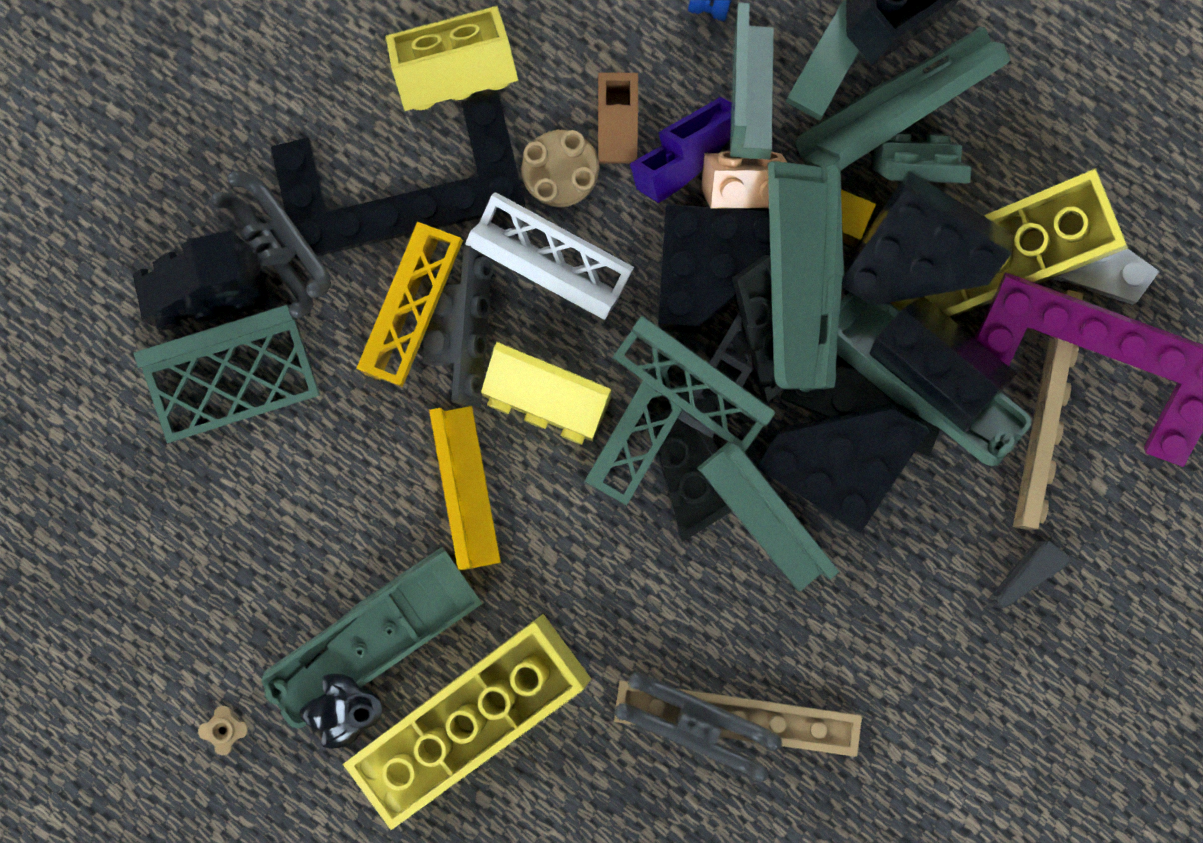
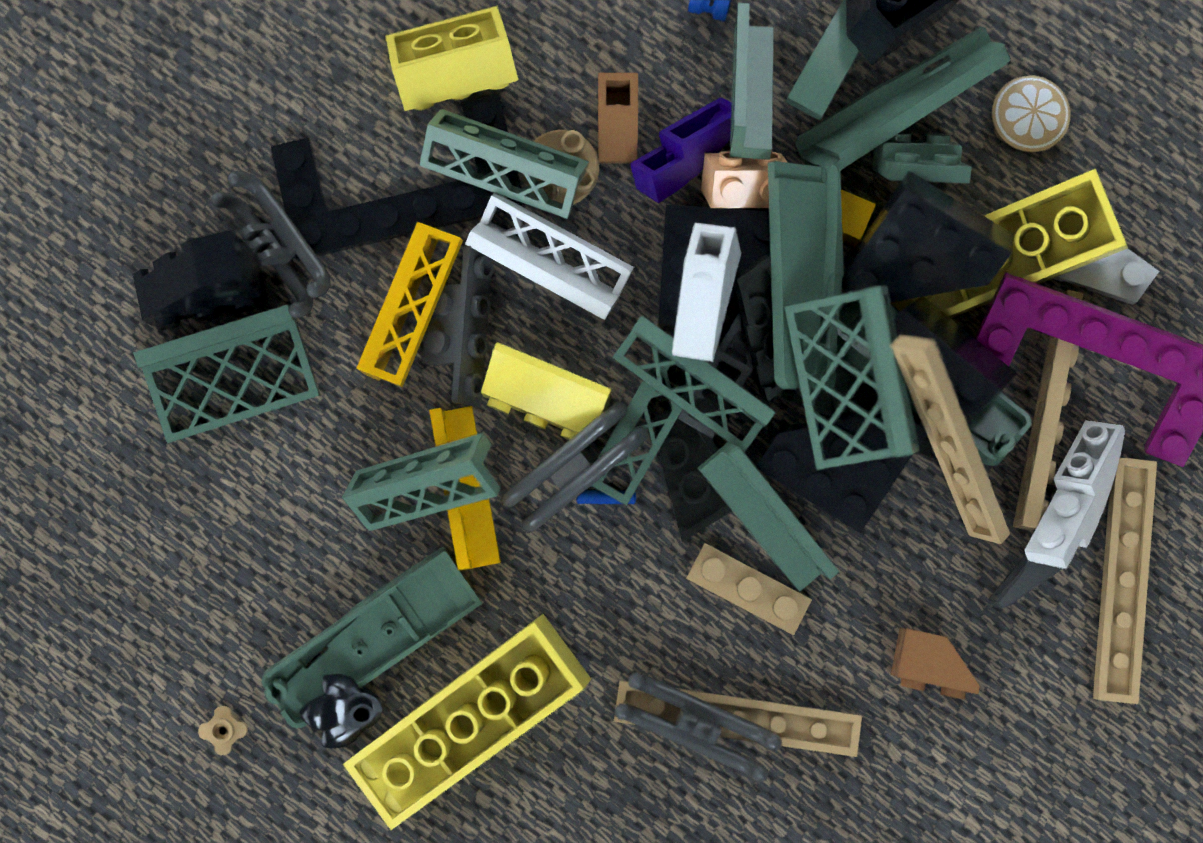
(414, 474): none -> sand green fence
(506, 150): none -> sand green fence
(573, 467): none -> dark grey piece
(599, 497): none -> blue piece
(705, 290): none -> white slope
(748, 589): none -> tan plate
(888, 381): none -> sand green fence
(931, 660): none -> medium nougat slope
(950, 437): none -> tan plate
(1030, 114): none -> dish
(1080, 497): none -> white slope
(1125, 582): none -> tan plate

